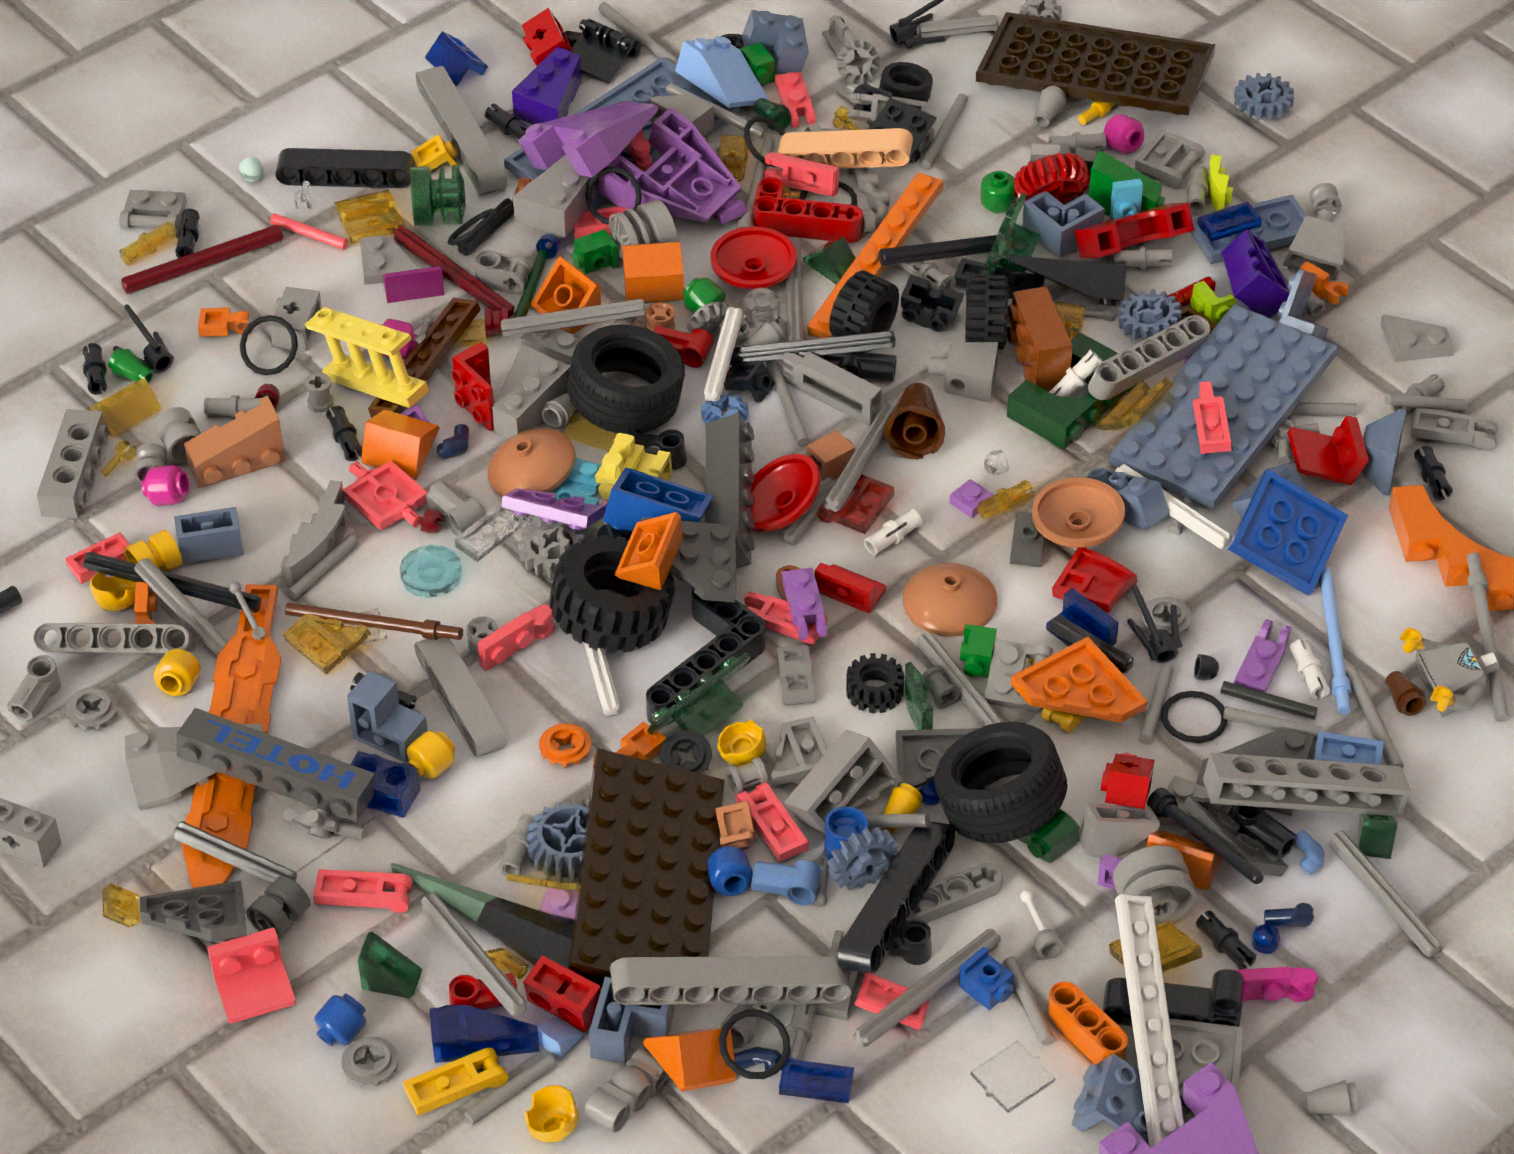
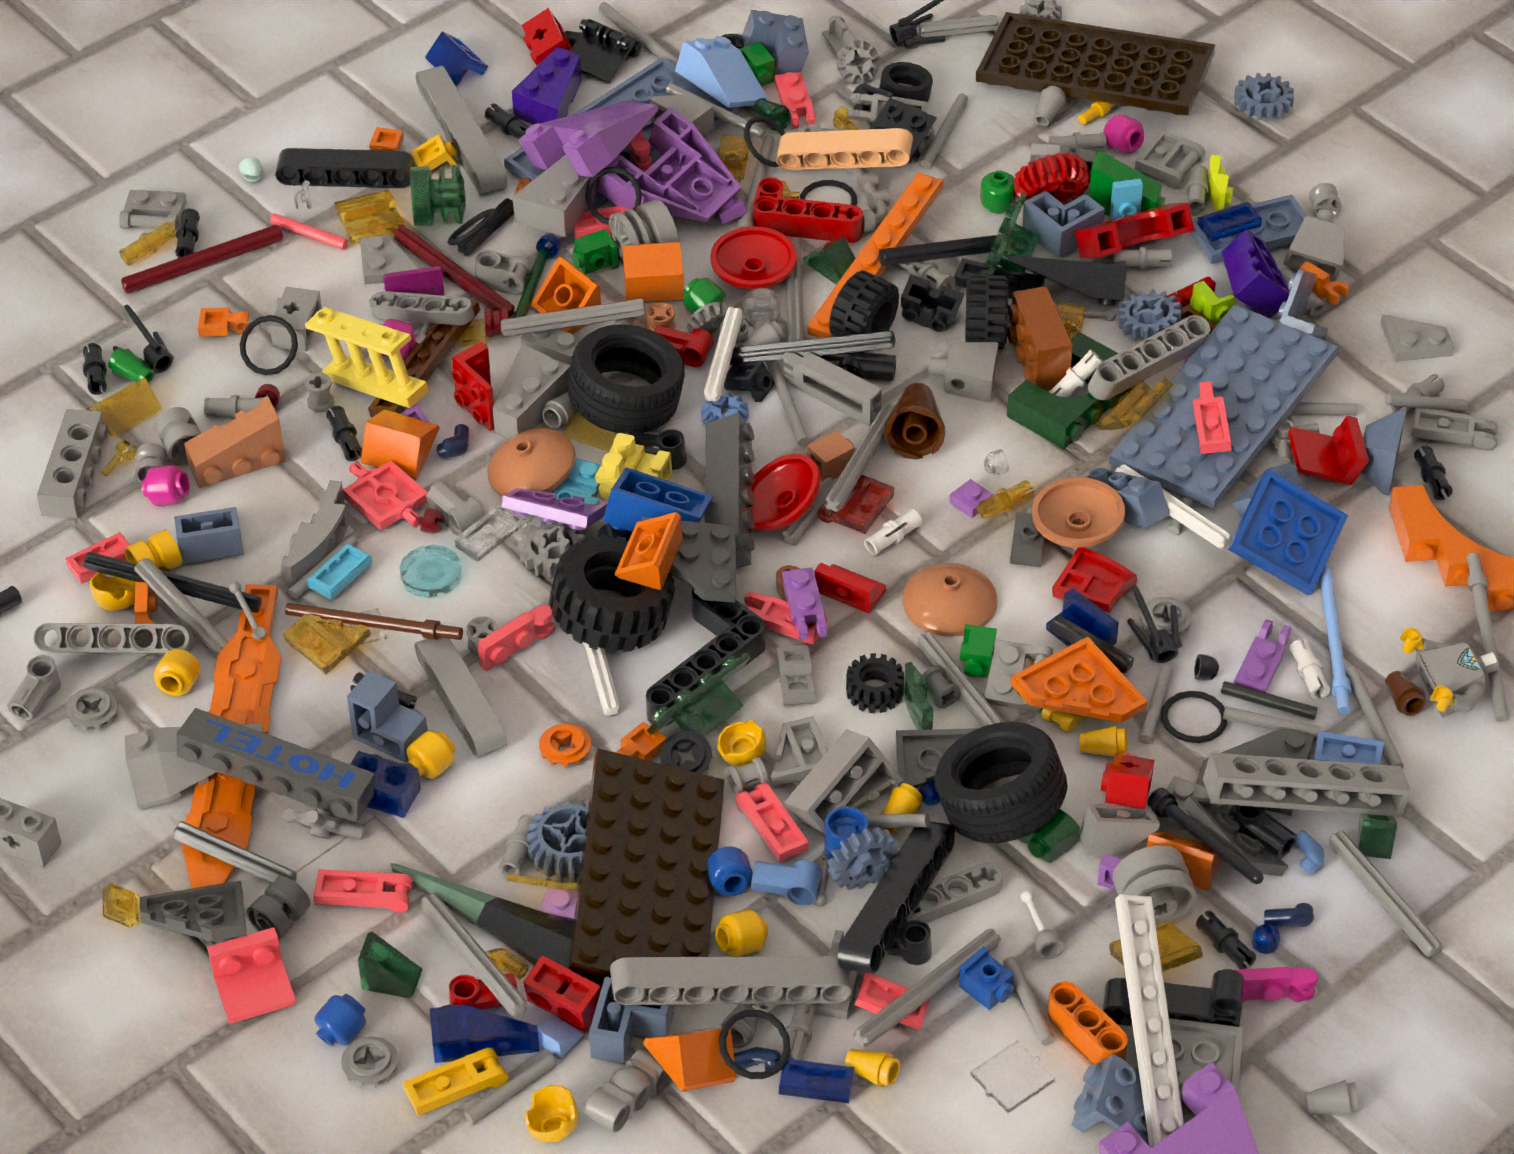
(339, 571): none -> medium azure plate
(387, 139): none -> orange plate
(450, 309): none -> light grey beam
(736, 825): nougat bracket -> none
(741, 933): none -> yellow head
(803, 174): coral hinge -> none
(874, 1066): none -> yellow cone
(1104, 741): none -> yellow cone

